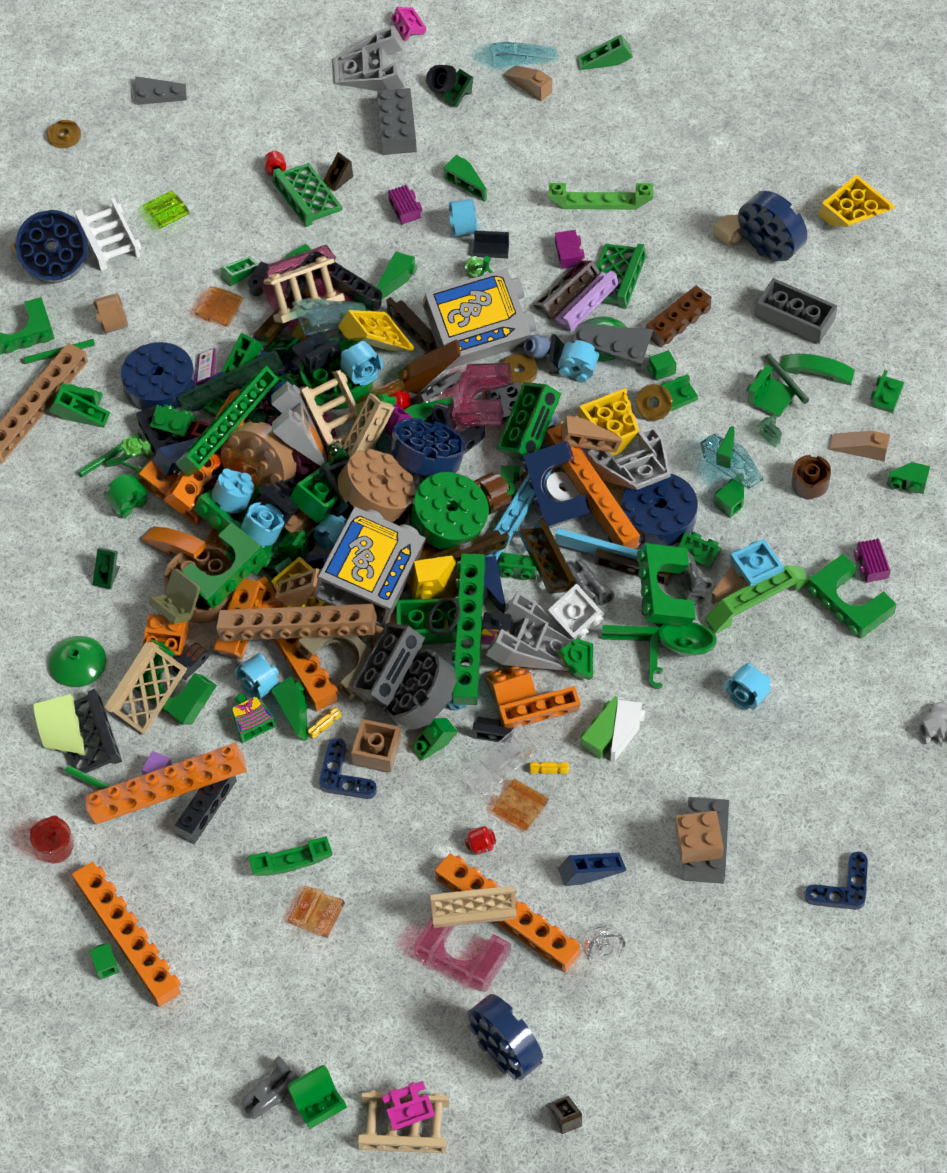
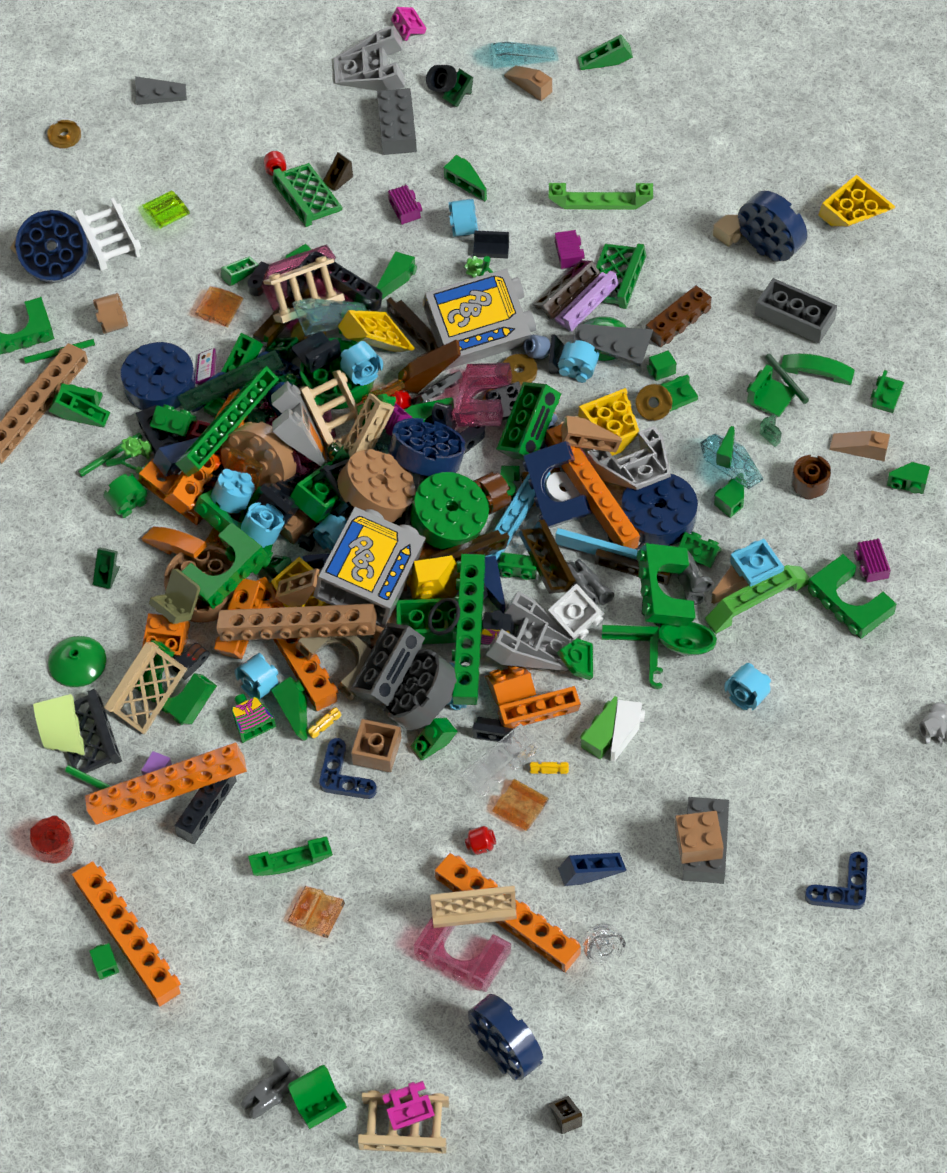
(294, 545): green slope -> none

